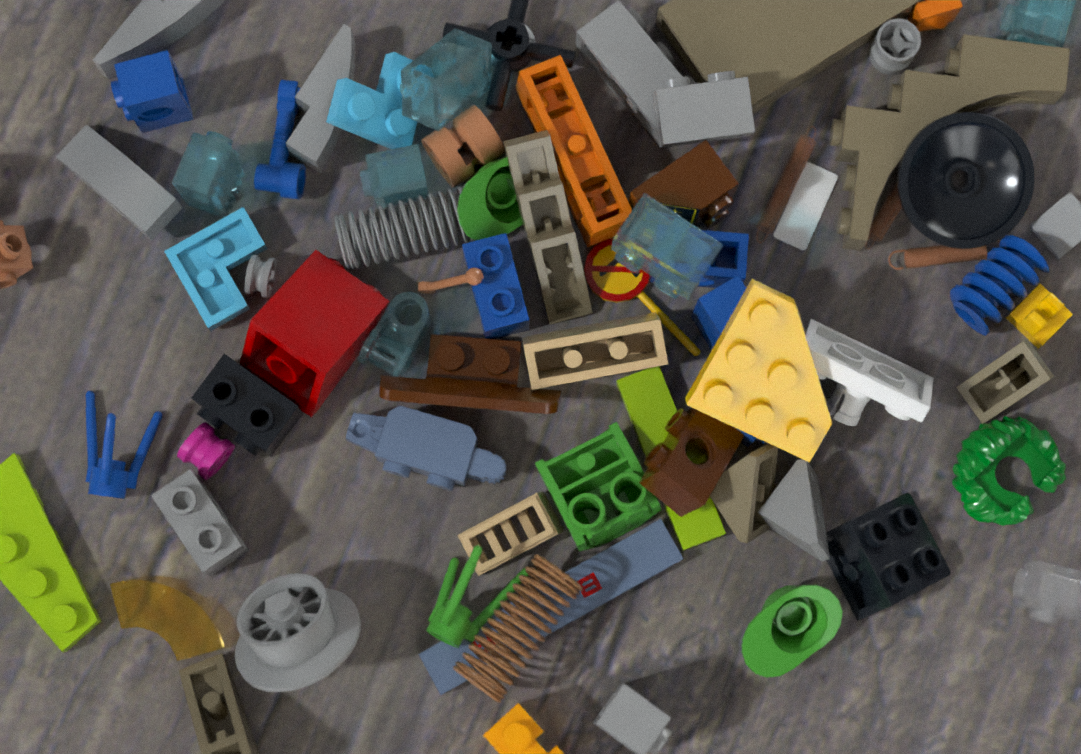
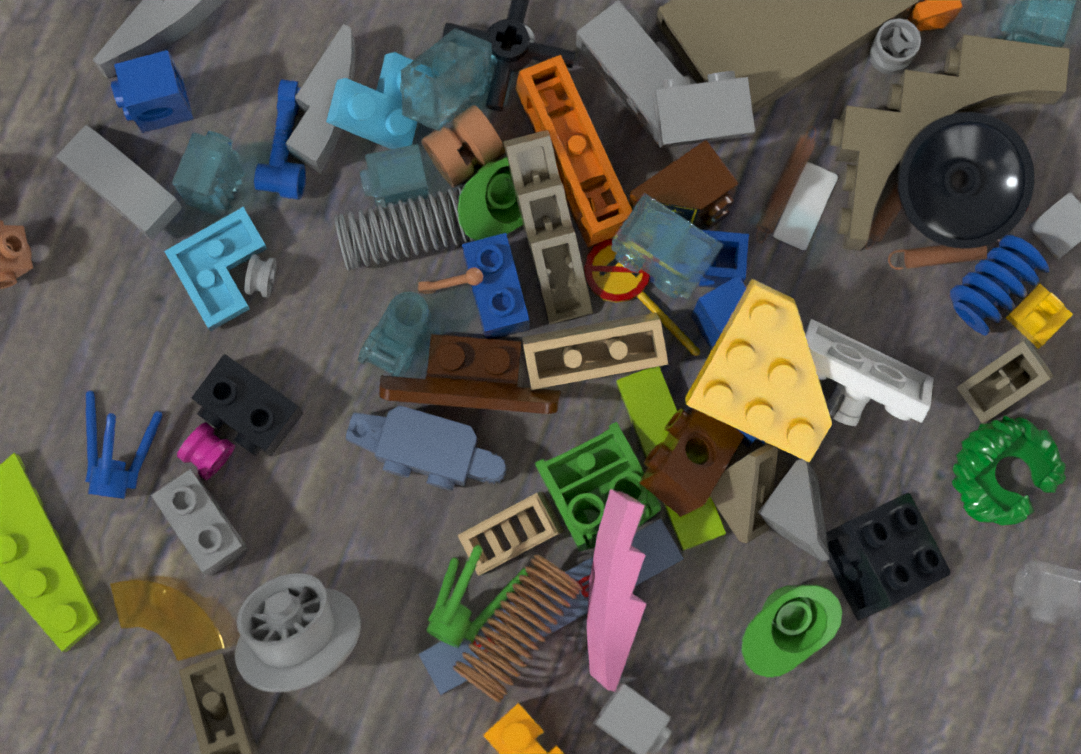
(312, 331): red slope -> none
(612, 606): none -> bright pink slope

